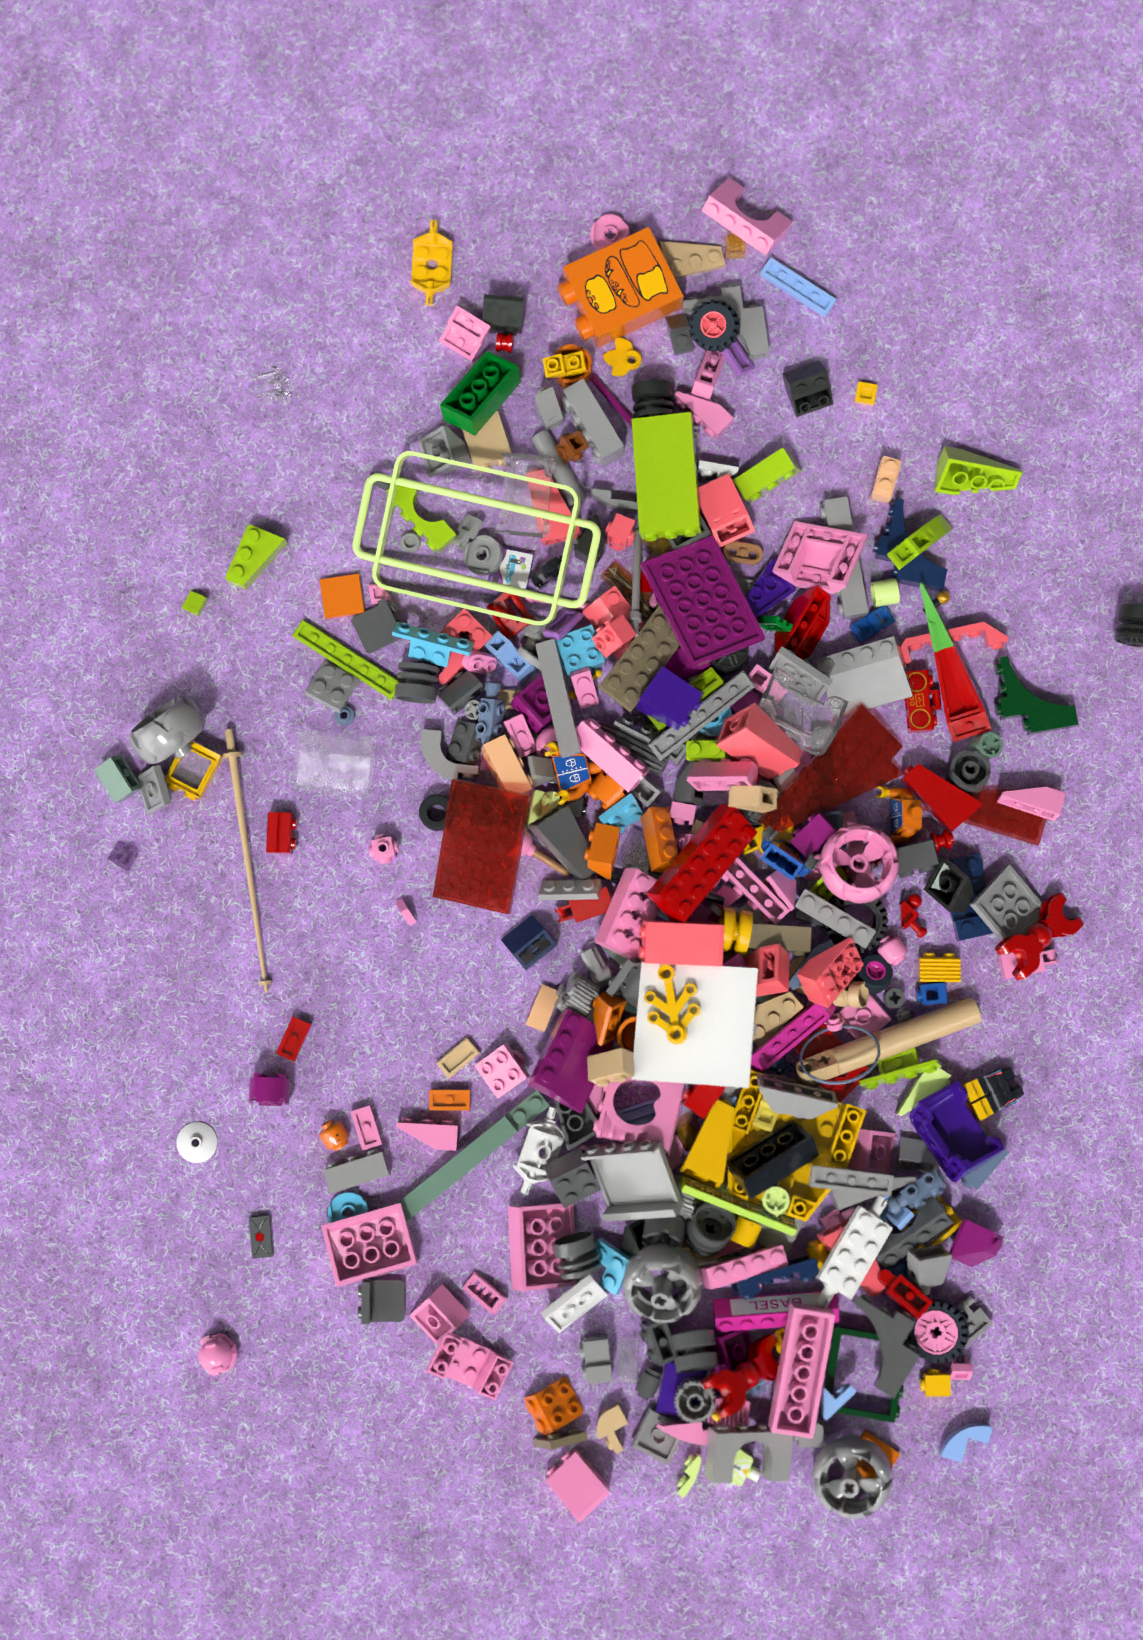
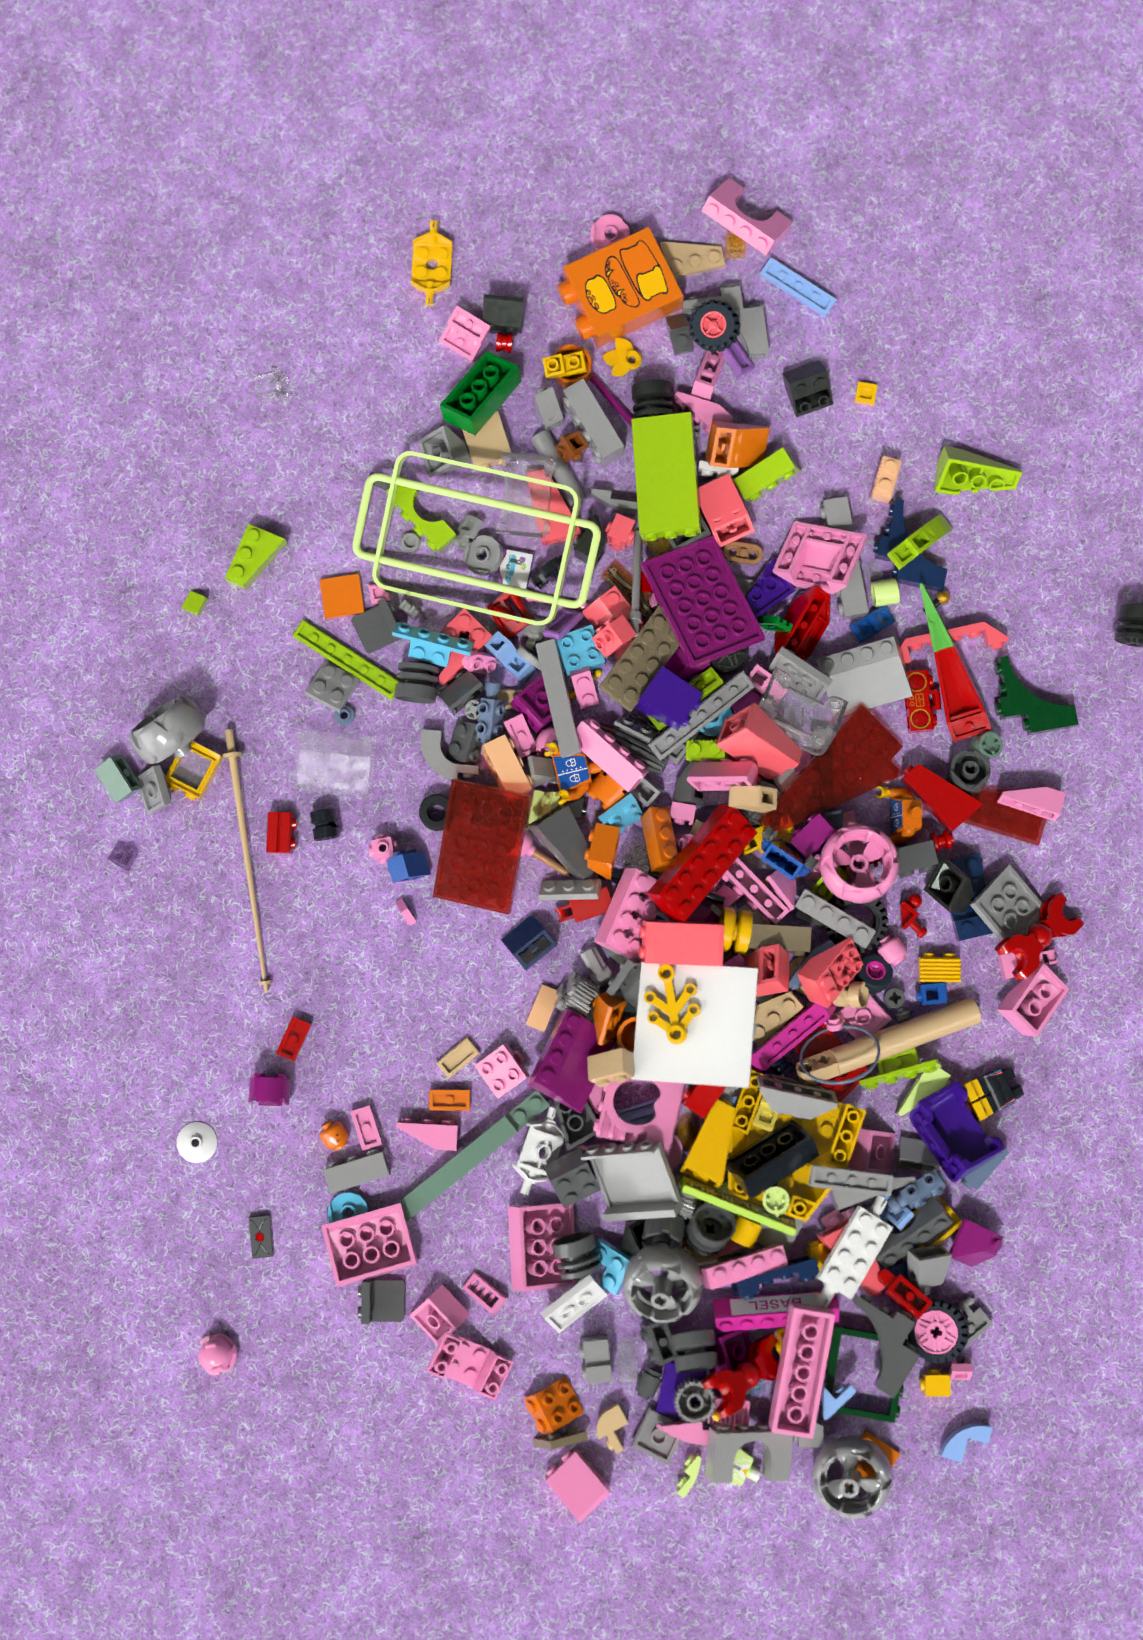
(324, 824): none -> black wheel
(408, 865): none -> blue brick
(409, 609): none -> light grey plate
(736, 444): none -> orange slope
(1033, 1001): none -> bright pink slope

